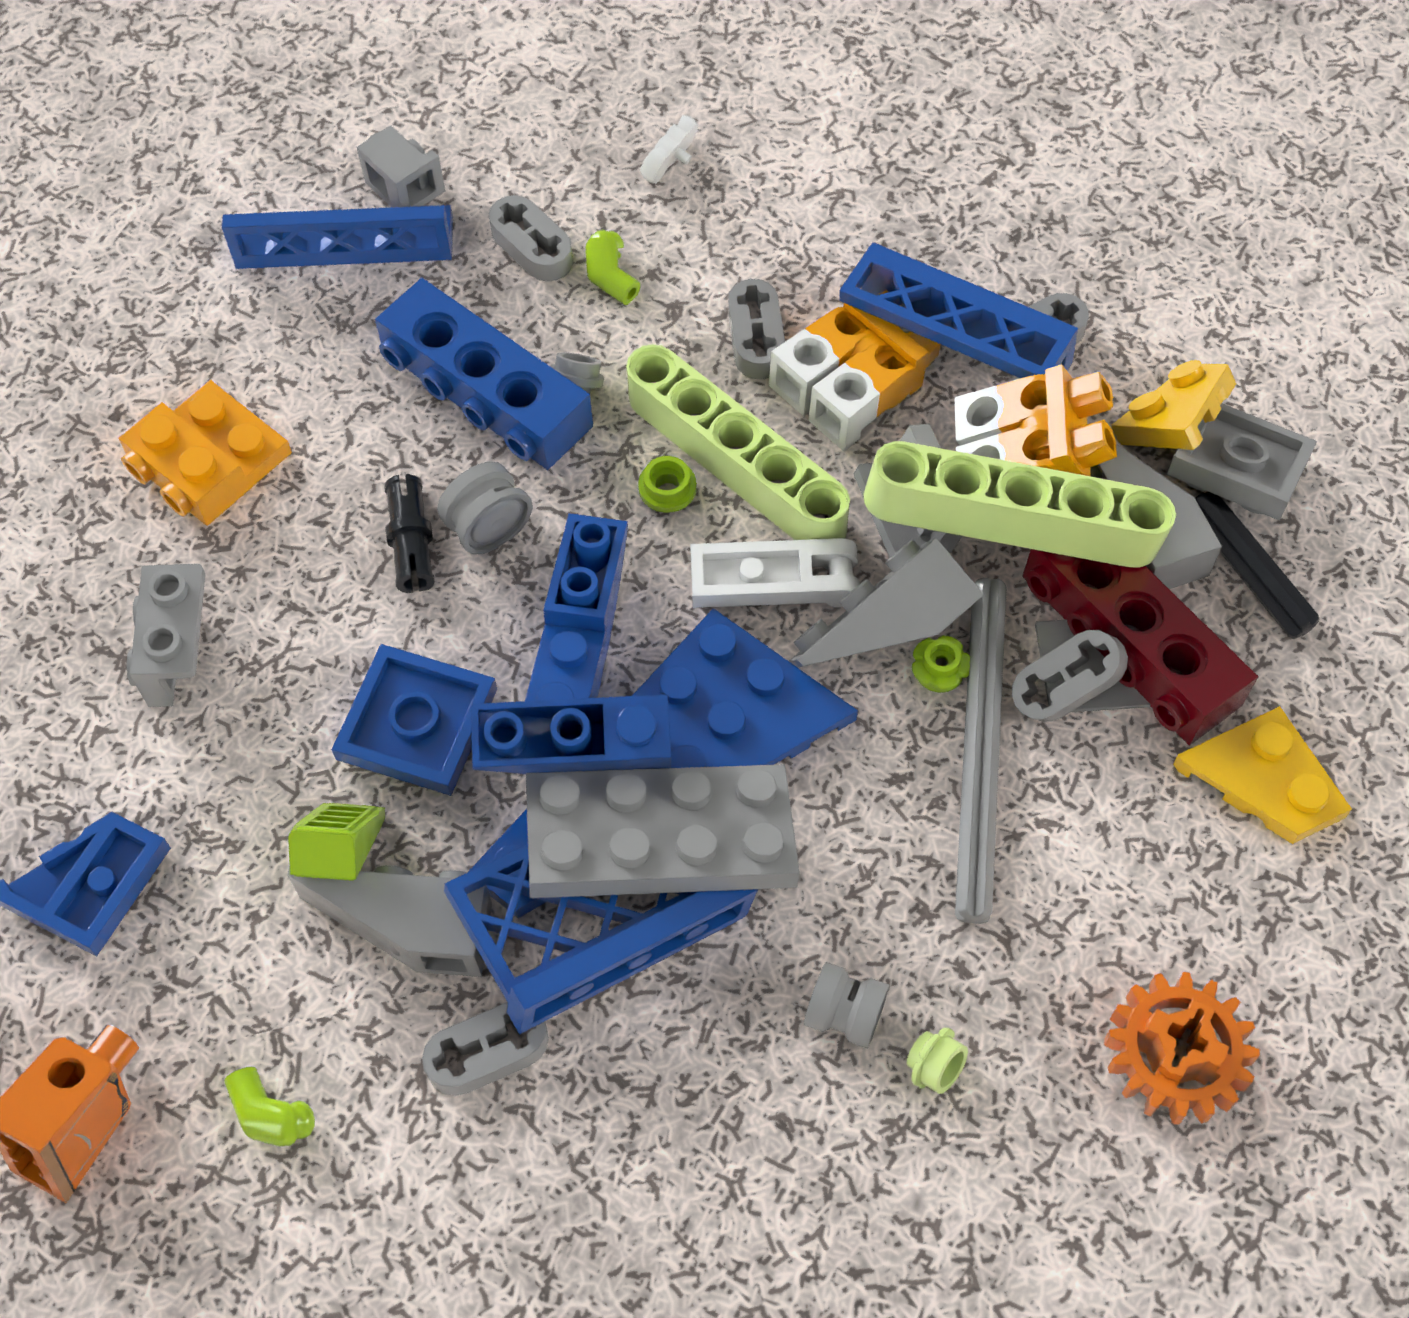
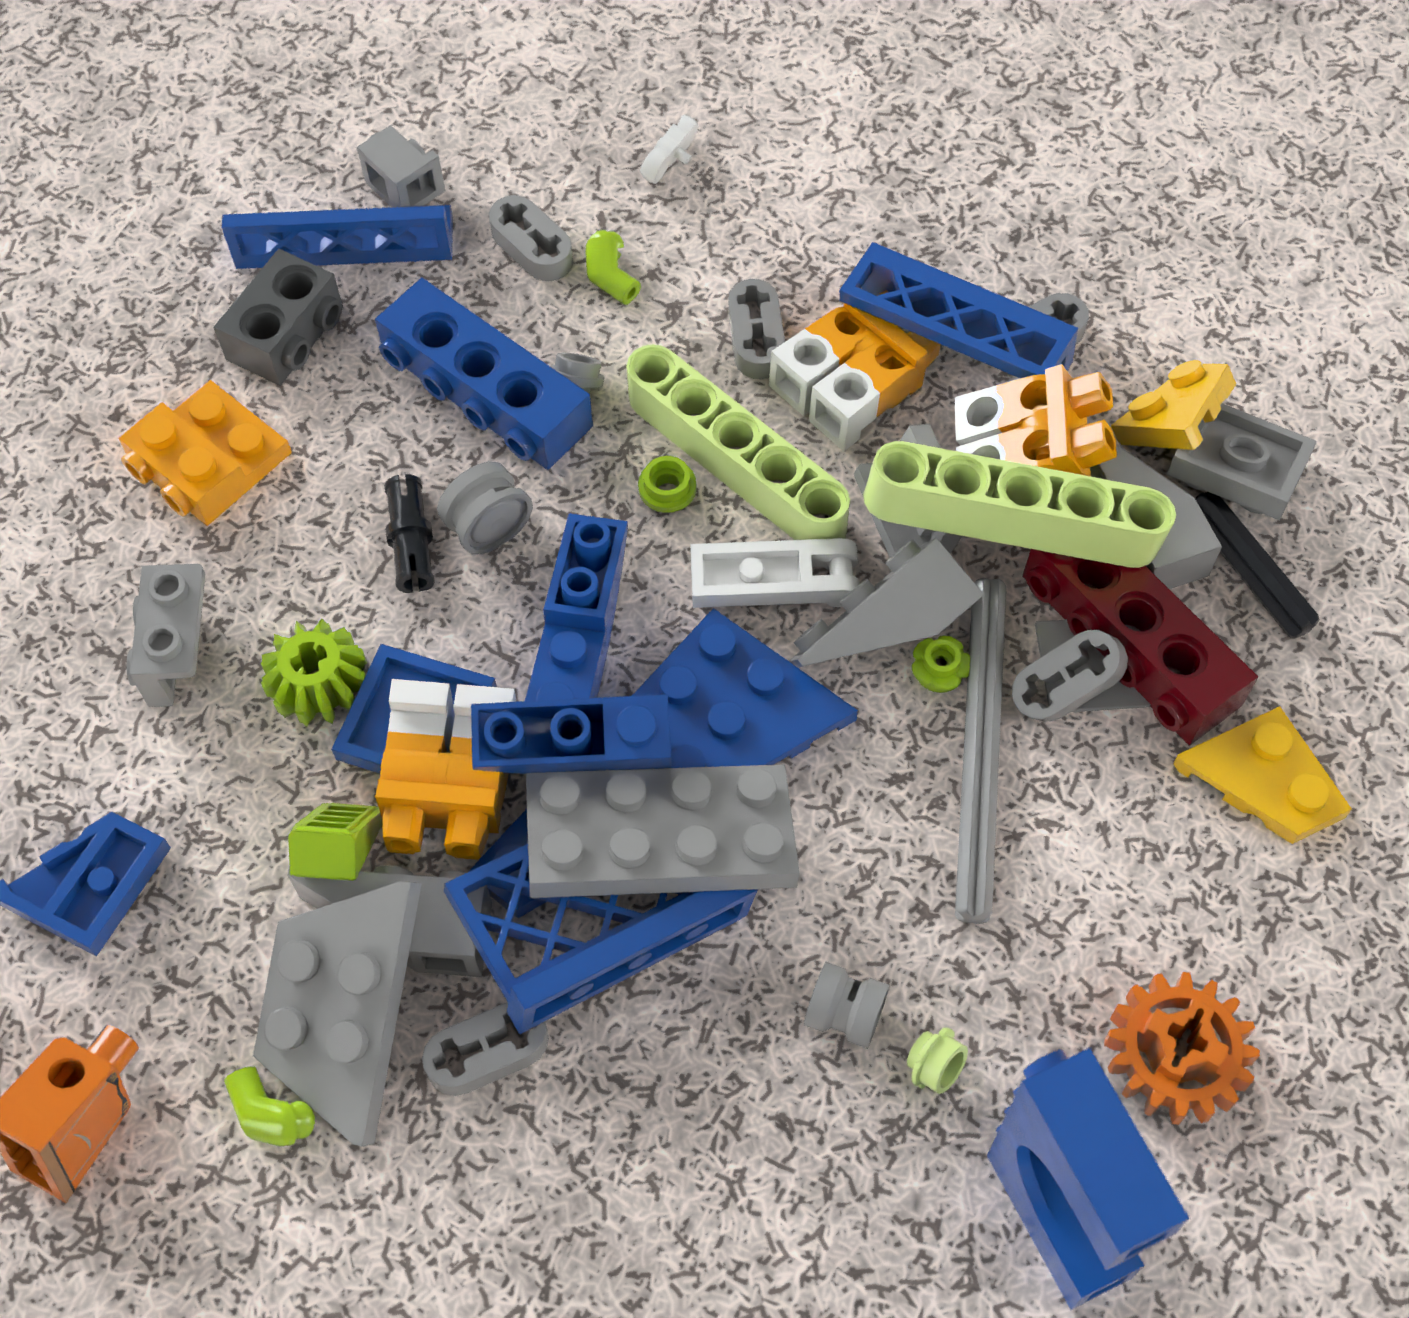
(279, 317): none -> dark grey brick
(305, 694): none -> lime gear
(337, 1004): none -> light grey wing
(425, 782): none -> light orange hips
(1082, 1176): none -> blue arch

